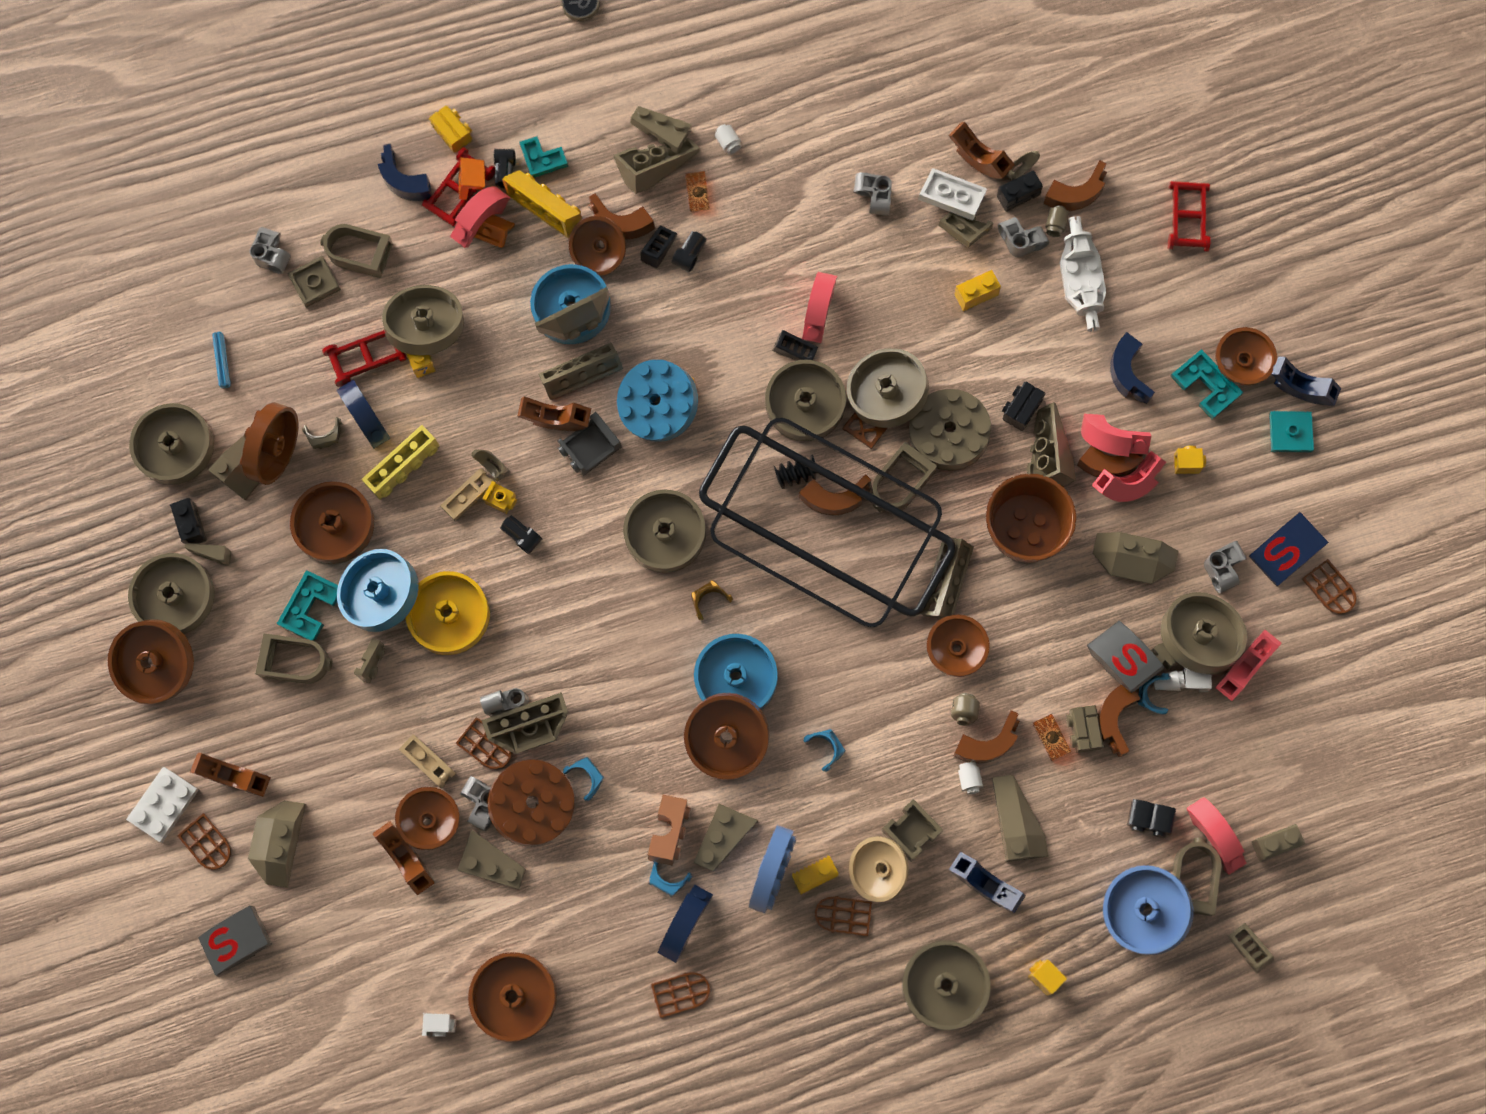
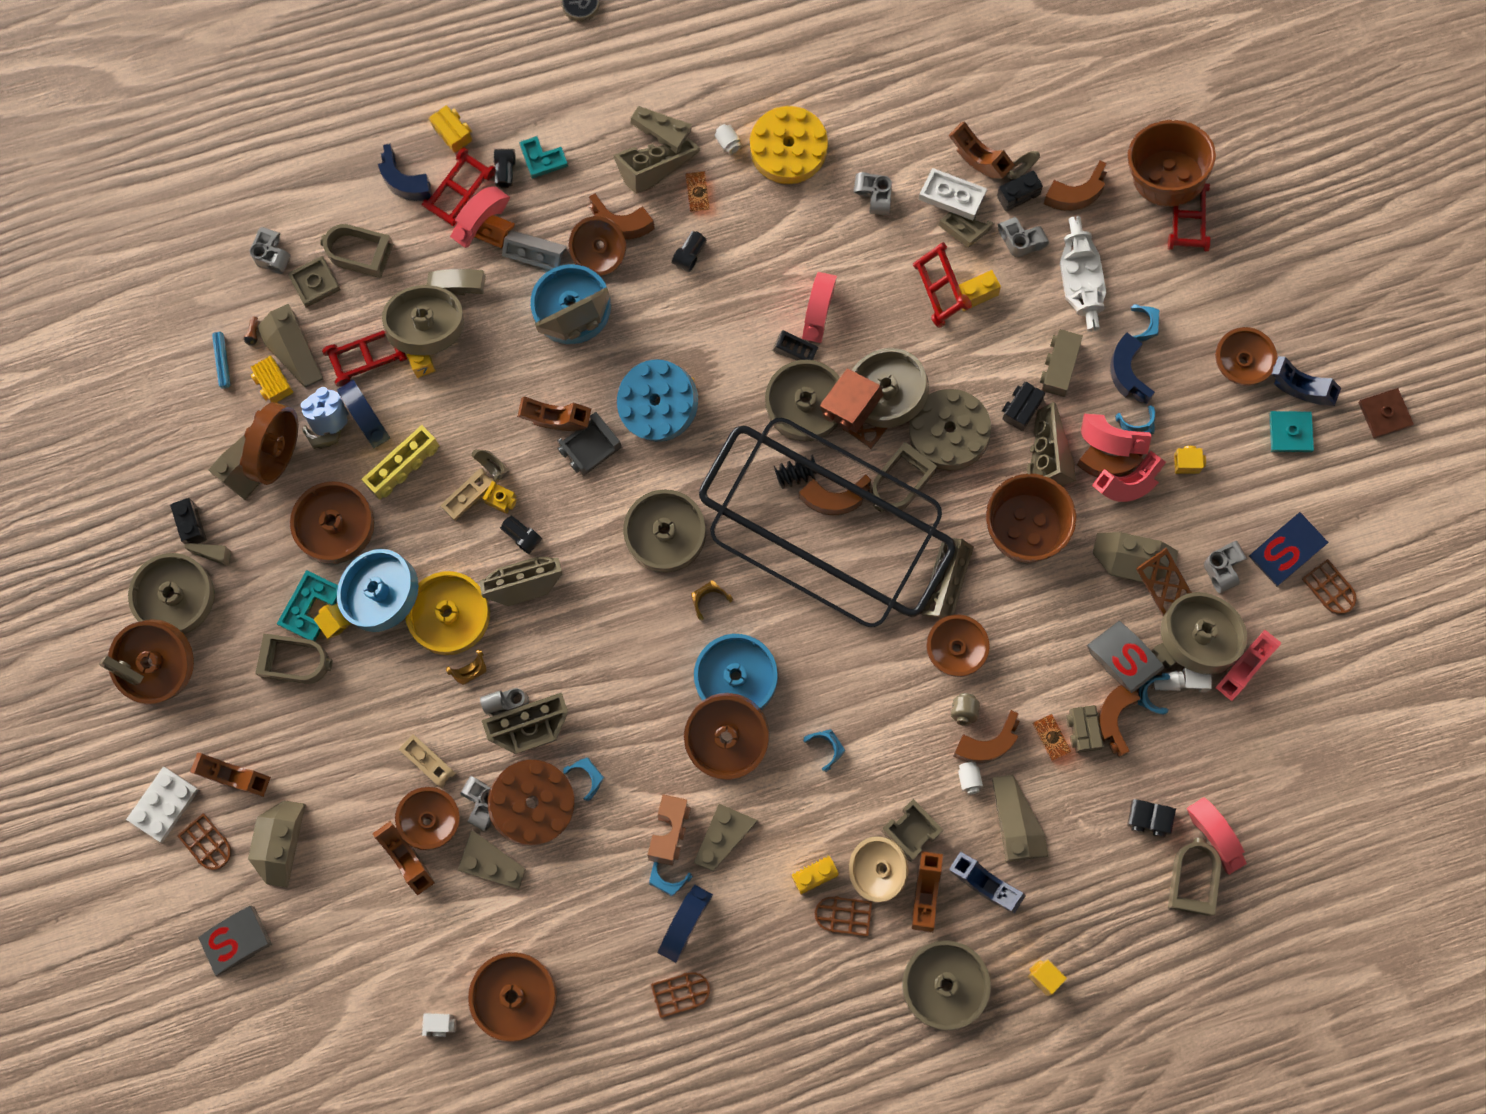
(121, 669): none -> dark tan plate
(182, 460): dark tan piece -> none
(251, 337): none -> dark orange piece
(271, 380): none -> yellow brick
(287, 342): none -> dark tan wedge
(325, 411): none -> light blue brick
(331, 621): none -> yellow brick
(371, 657): dark tan wing -> none
(458, 280): none -> dark tan slope
(470, 176): orange panel -> none
(476, 667): none -> pearl gold helmet
(477, 745): dark orange window -> none
(521, 581): none -> dark tan wedge
(533, 250): none -> light grey panel
(542, 202): yellow slope -> none
(580, 372): dark tan fence -> none
(653, 257): black slope -> none
(772, 869): medium blue piece -> none
(786, 163): none -> yellow piece
(851, 401): none -> brick
(926, 891): none -> dark orange arch
(963, 300): none -> red piece
(1056, 221): dark tan brick -> none
(1061, 362): none -> dark tan brick
(1149, 427): none -> dark azure helmet
(1149, 583): none -> dark orange window
(1153, 329): none -> dark azure helmet
(1163, 927): medium blue piece -> none
(1171, 162): none -> dark orange piece
(1204, 368): teal plate -> none
(1269, 958): dark tan slope -> none
(1278, 842): dark tan brick -> none
(1386, 413): none -> copper plate

